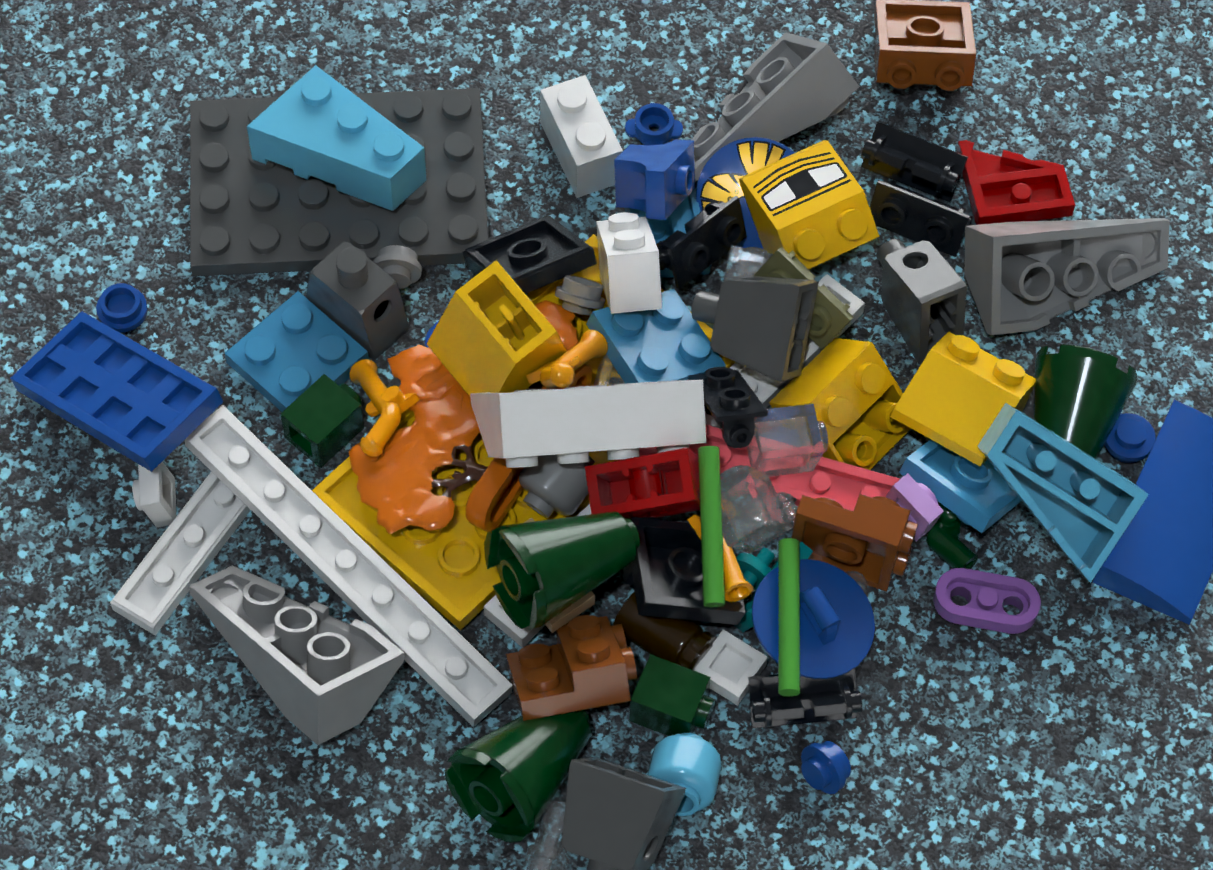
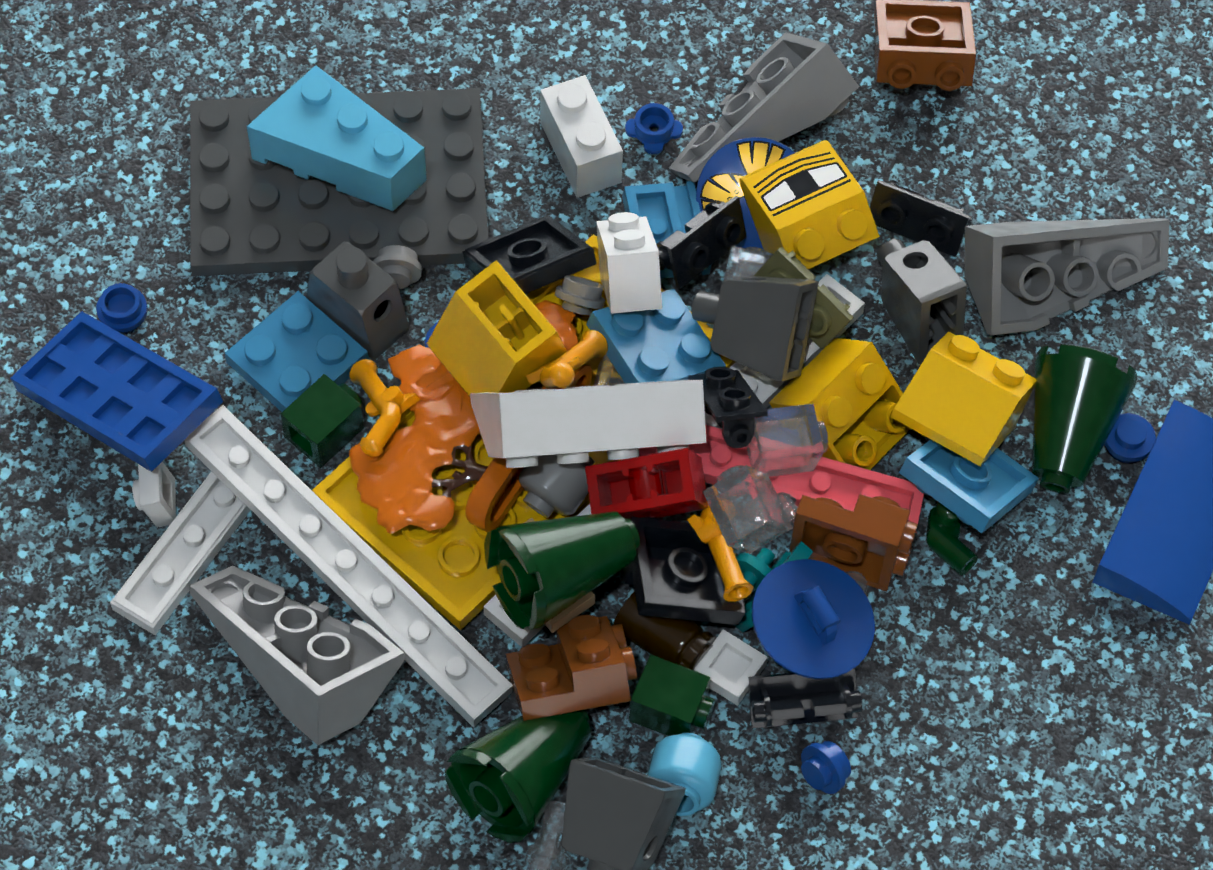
(655, 177): blue brick -> none
(711, 526): bright green bar -> none
(789, 617): bright green bar -> none
(913, 161): black hinge -> none
(919, 500): lavender plate -> none
(986, 598): medium lavender plate -> none
(1014, 187): red wing -> none
(1063, 487): medium azure wedge -> none

